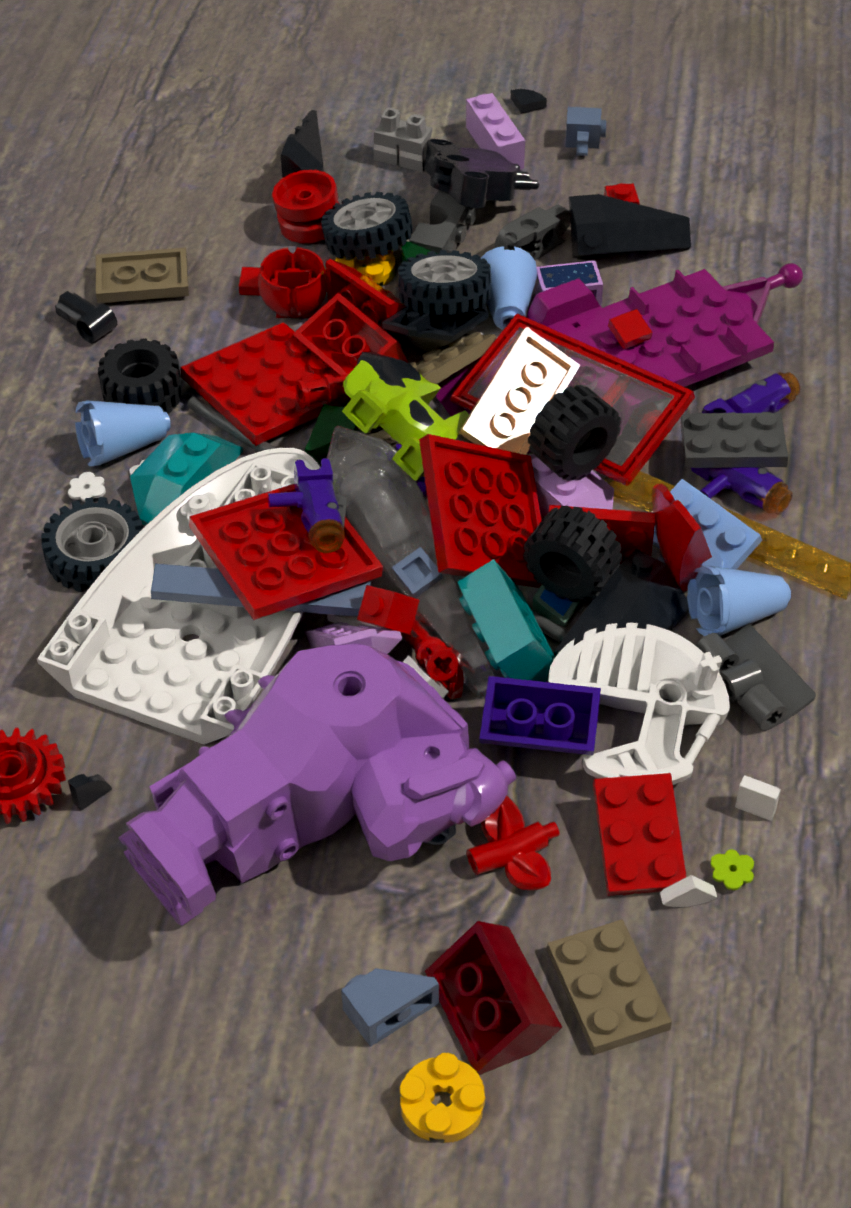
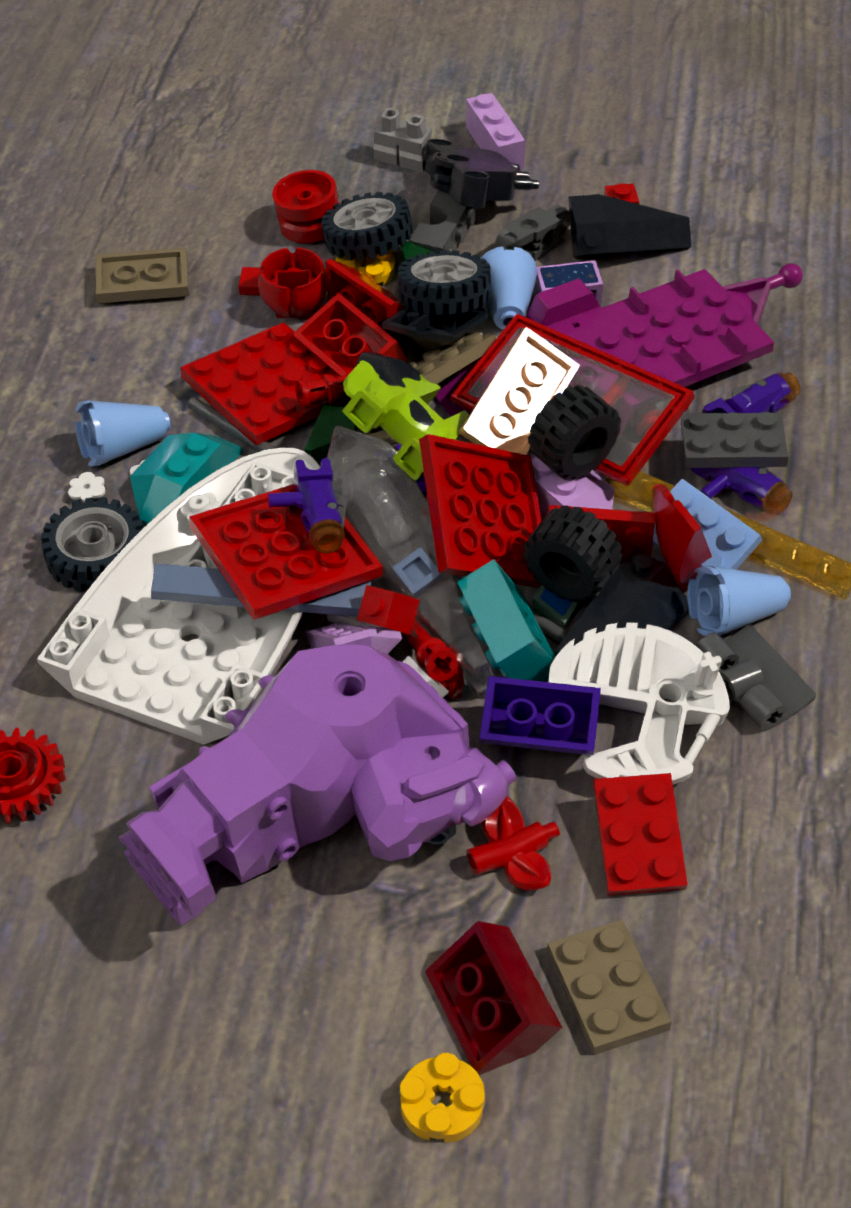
(87, 789): black tile -> none
(89, 320): black piece -> none
(141, 374): black tyre -> none
(303, 148): black wedge -> none
(387, 1001): sand blue slope -> none
(528, 100): black tile -> none
(584, 129): sand blue brick -> none
(630, 329): red tile -> none
(688, 892): white tile -> none
(732, 869): lime plant -> none
(757, 798): white tile -> none

